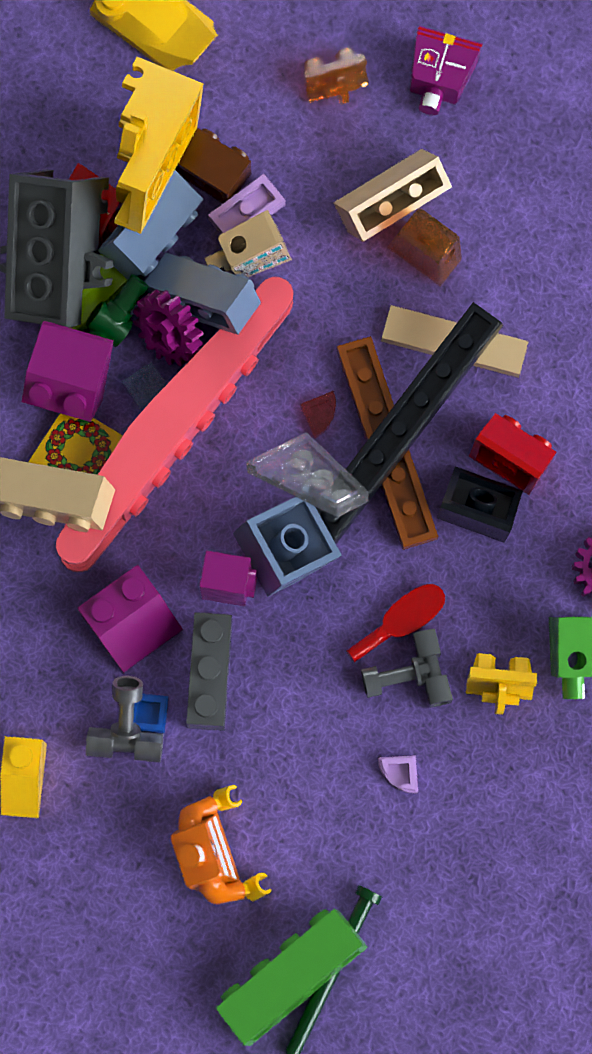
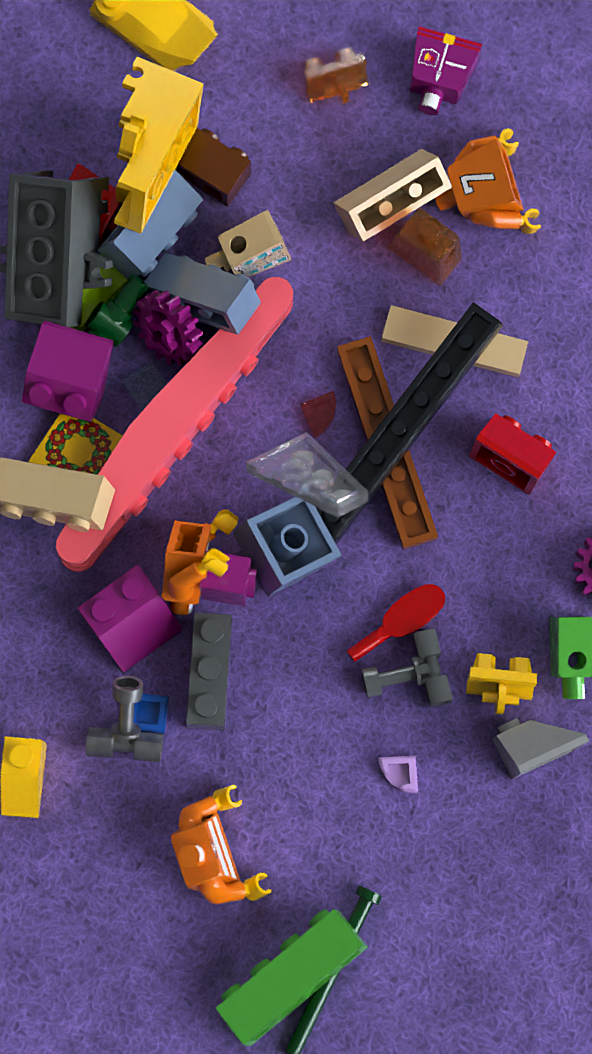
(187, 563): none -> orange torso
(246, 204): lavender plate -> none
(480, 504): black slope -> none
(486, 185): none -> orange torso
(534, 744): none -> light grey slope

